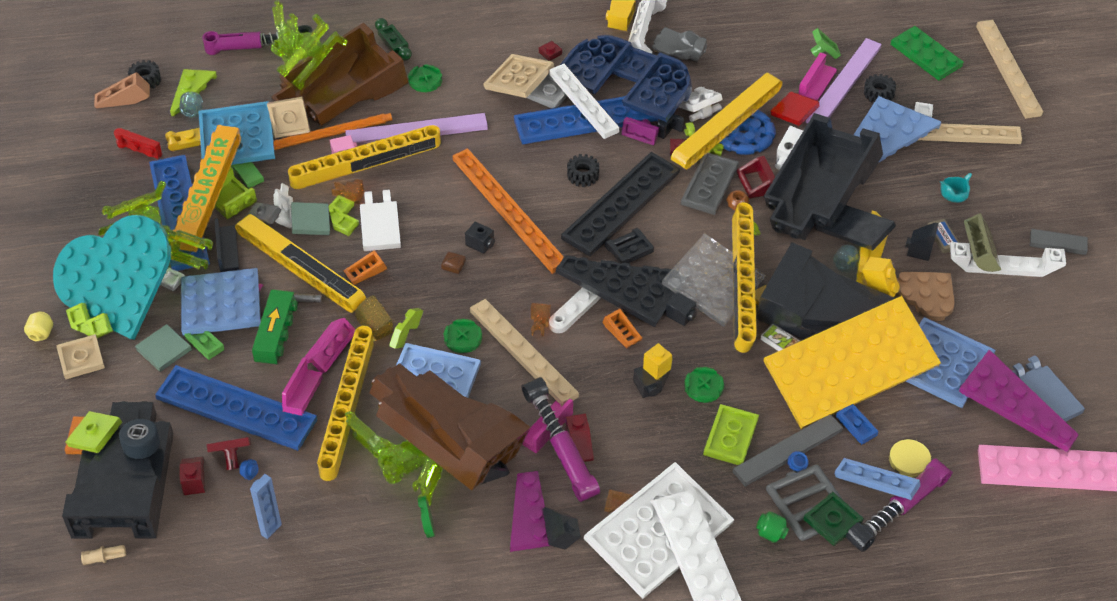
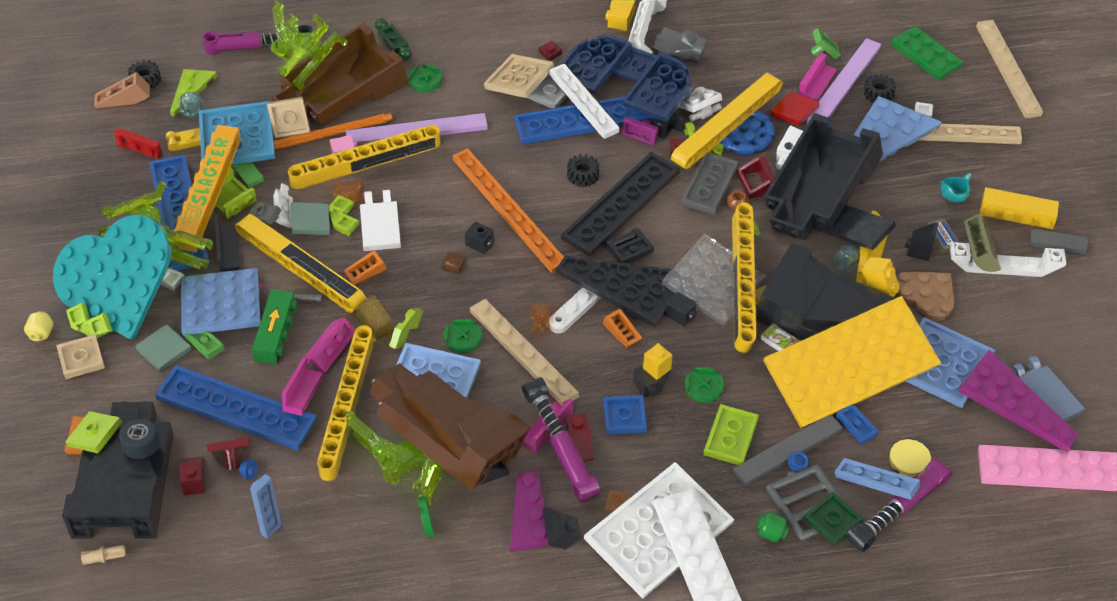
(624, 414): none -> blue plate
(1019, 208): none -> yellow brick

